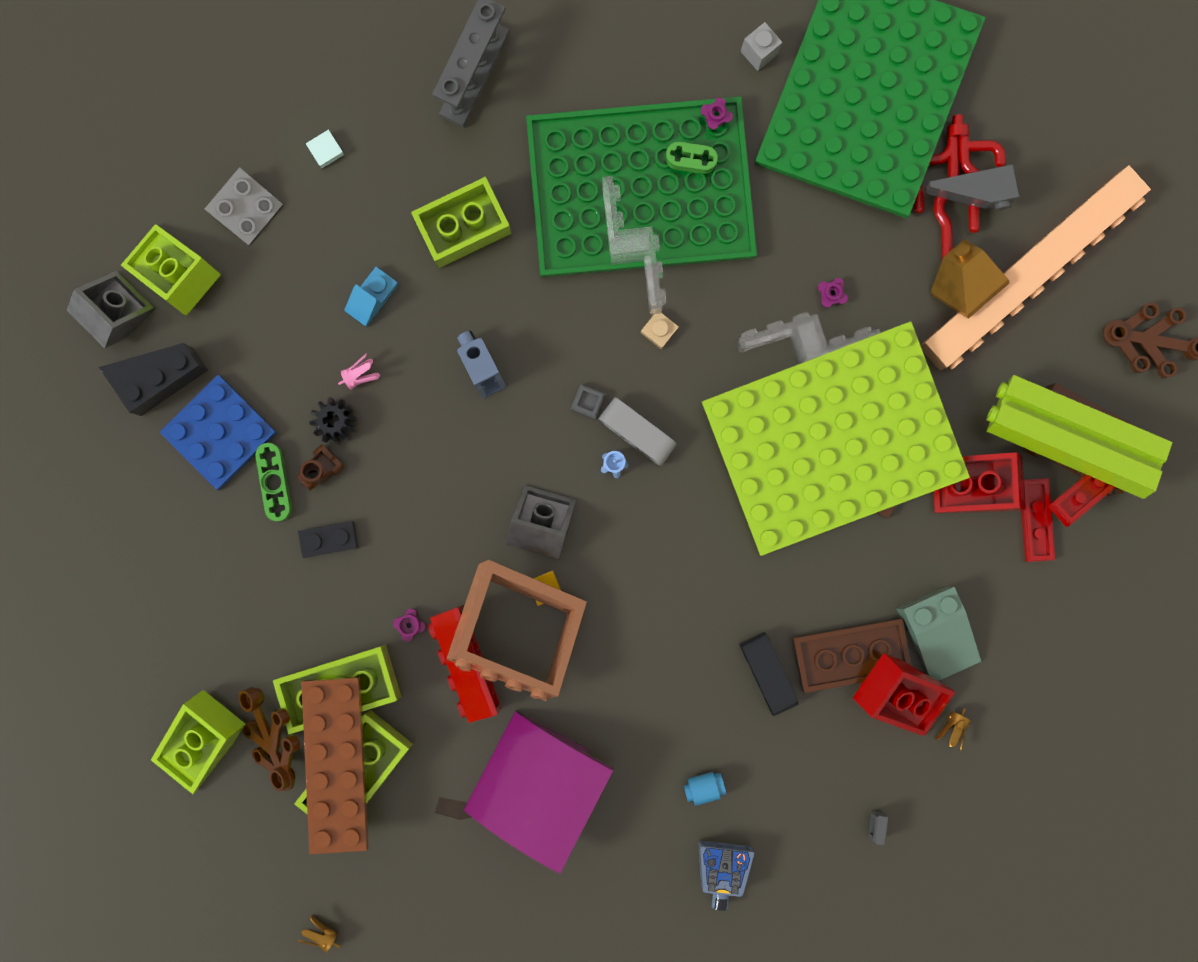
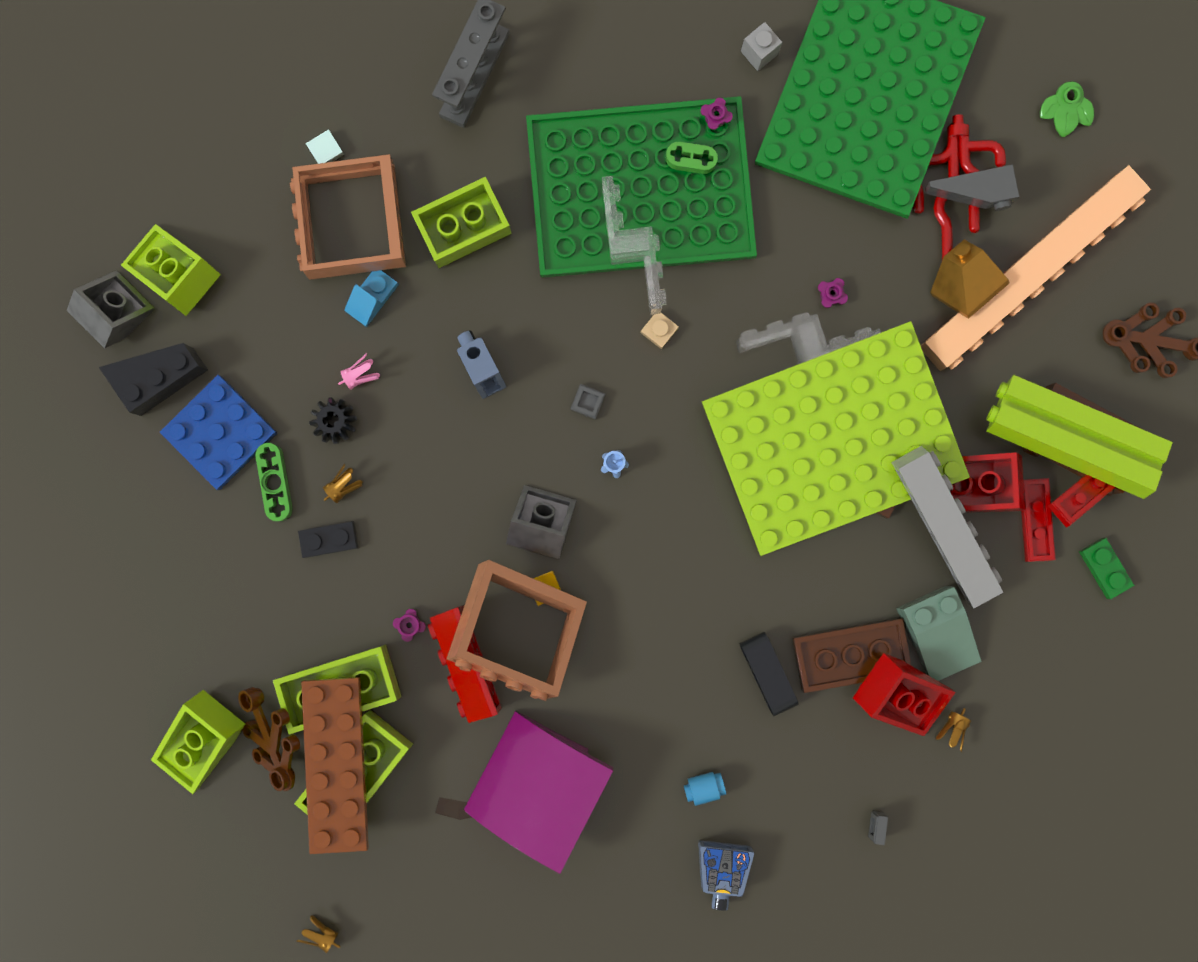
(243, 206): light grey hinge -> none
(323, 463): reddish brown plate -> none
(335, 487): none -> pearl gold piece
(342, 170): none -> nougat window
(637, 431): light grey beam -> none
(947, 526): none -> light grey brick
(1068, 112): none -> bright green plate
(1106, 568): none -> green plate

